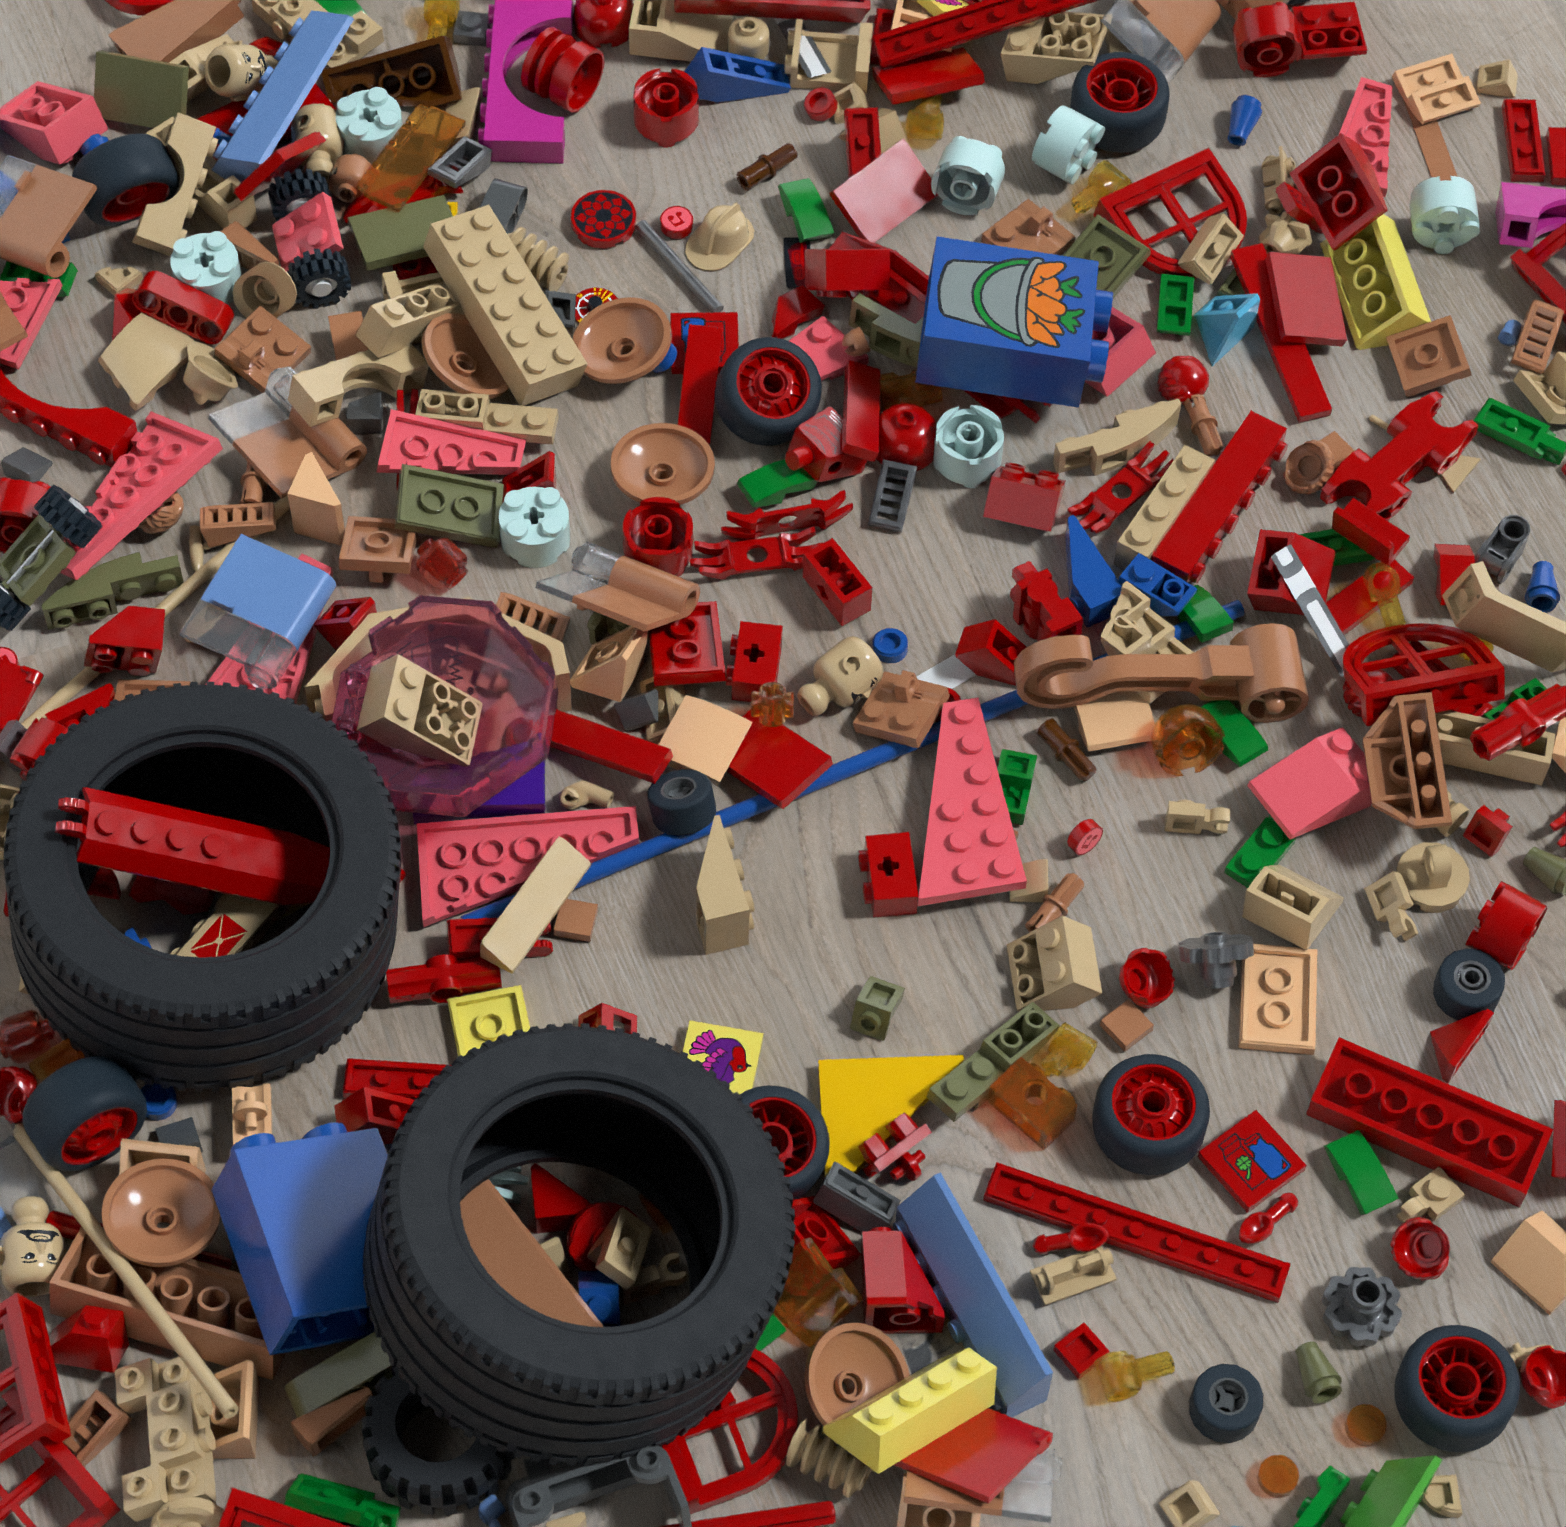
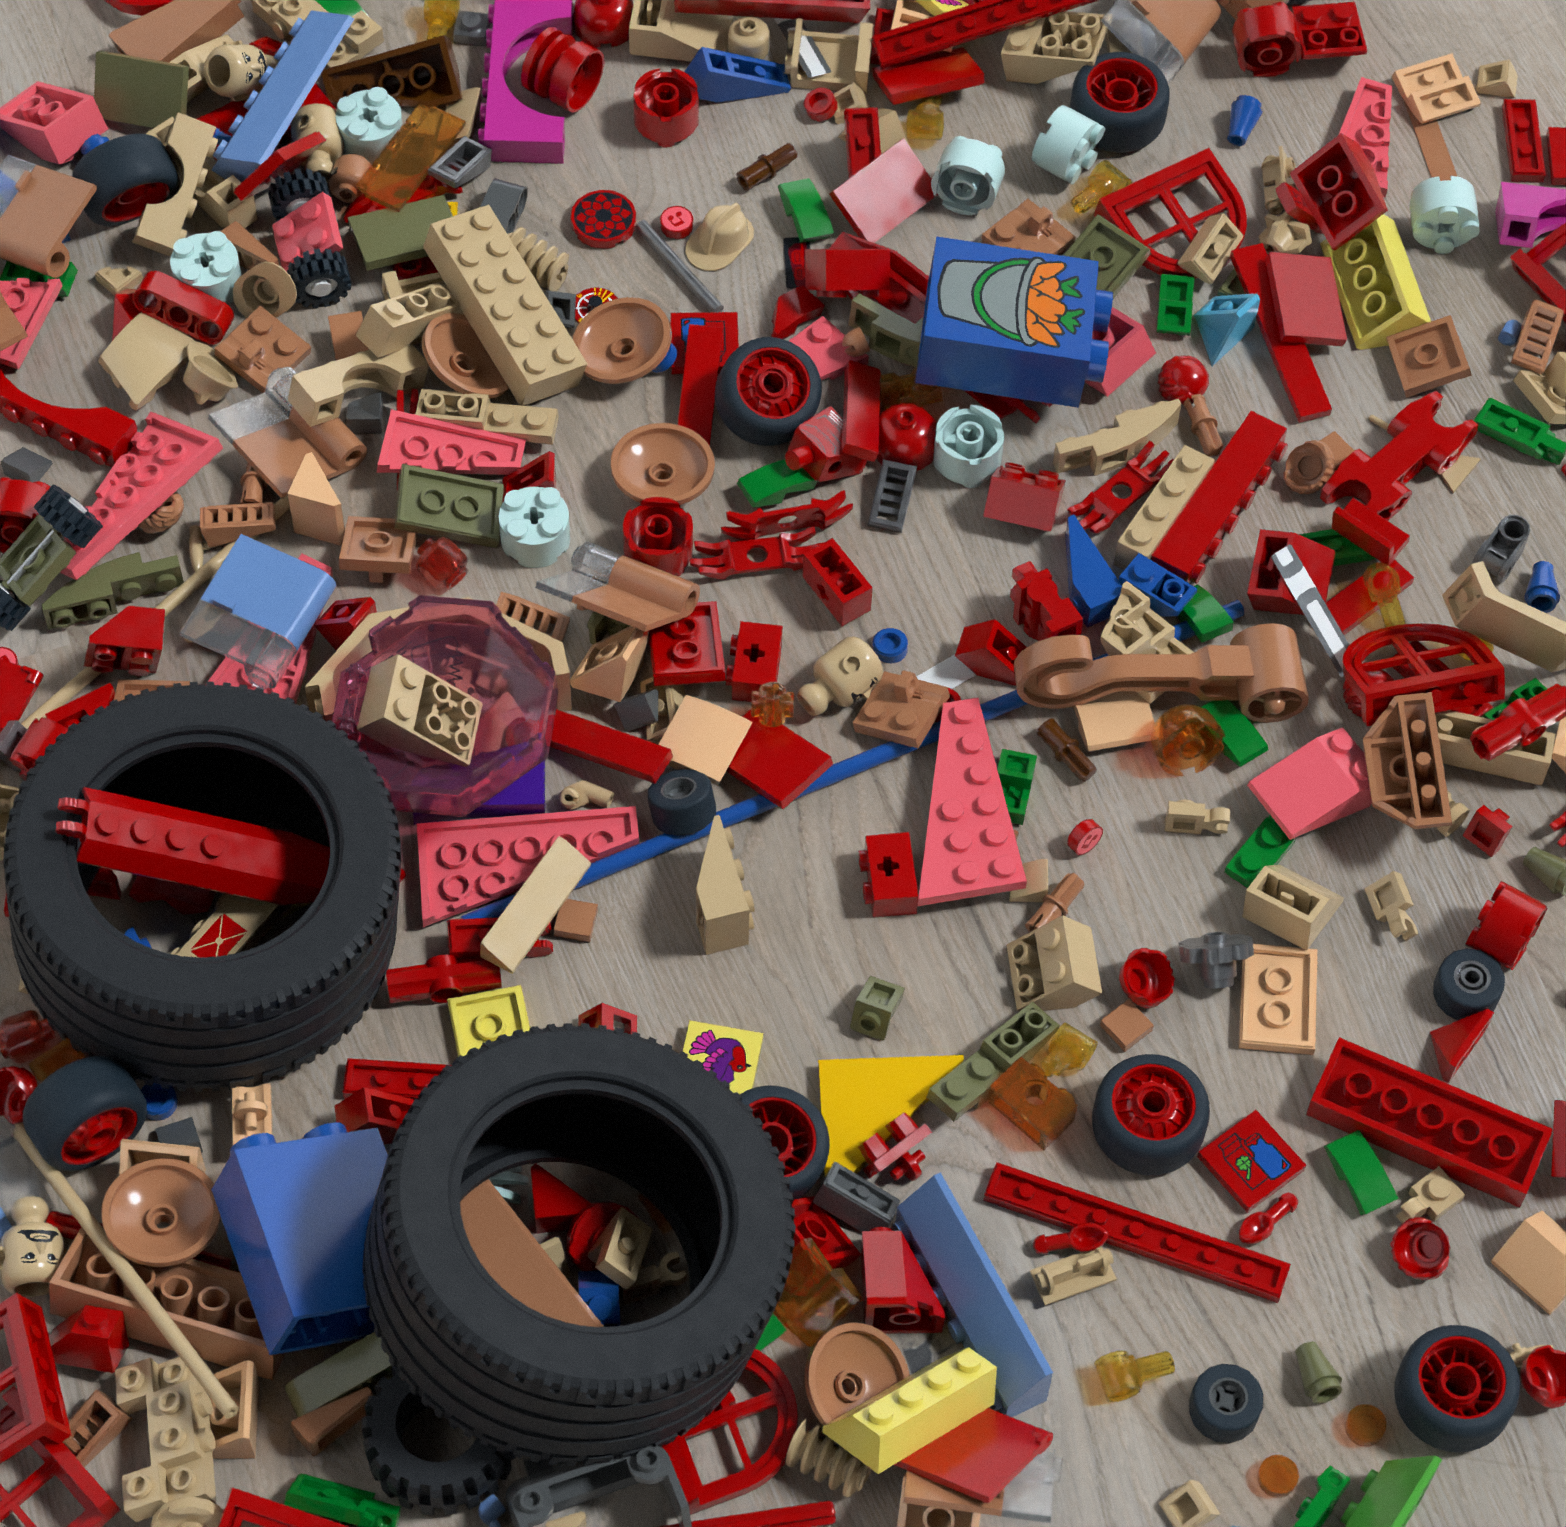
(1080, 1350): red tile -> none
(1361, 1306): flat silver plant -> none
(1434, 876): tan tile -> none
(1444, 1496): tan tile -> none
(1451, 563): red slope -> none

